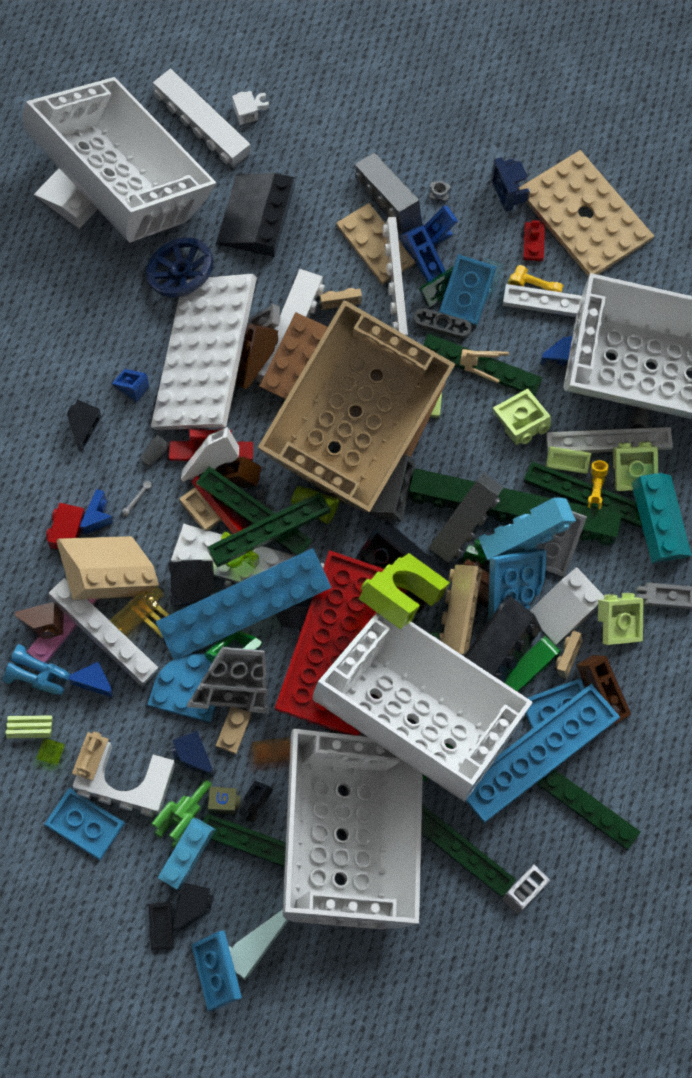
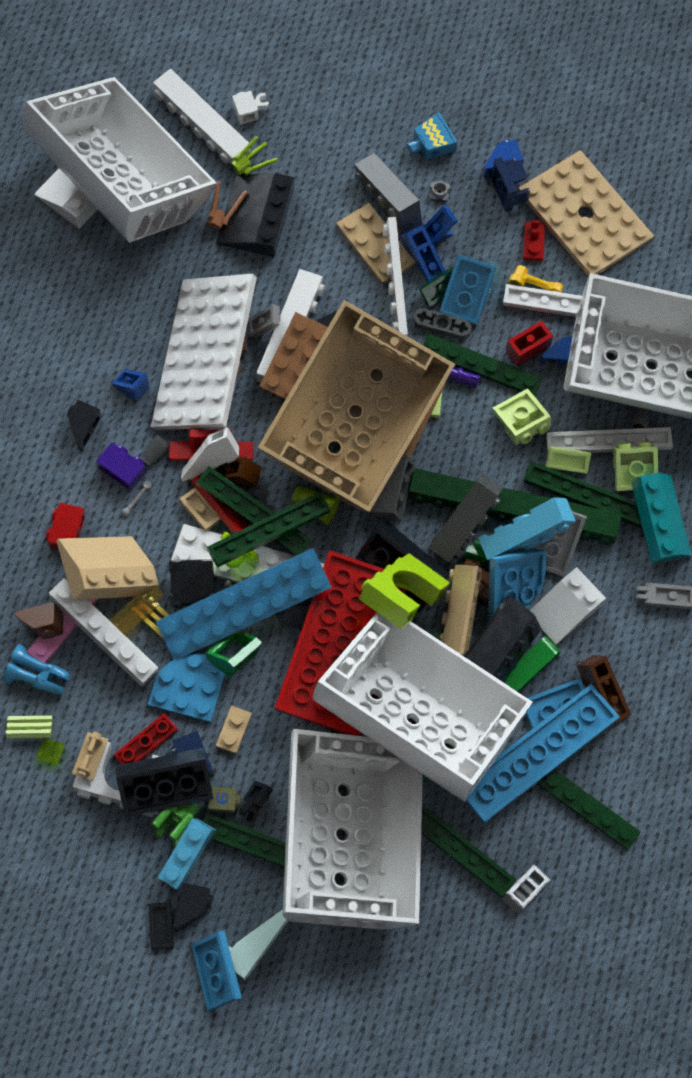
(84, 824): dark azure tile -> none
(92, 679): blue slope -> none
(93, 517): blue slope -> none
(121, 466): none -> dark purple brick
(156, 733): none -> red tile
(164, 782): none -> black slope
(181, 269): dark blue wheel -> none
(216, 217): none -> nougat plant
(234, 681): light grey wedge -> none
(242, 162): none -> lime plant
(256, 350): reddish brown slope -> none
(271, 750): clear orange plate -> none
(335, 299): tan plate -> none
(433, 138): none -> dark azure torso
(464, 377): none -> dark purple pin
(470, 358): tan plant -> none
(506, 150): none -> blue slope
(529, 343): none -> red brick
(565, 662): tan plate -> none
(599, 470): yellow brick -> none
(621, 618): yellowish green plate -> none

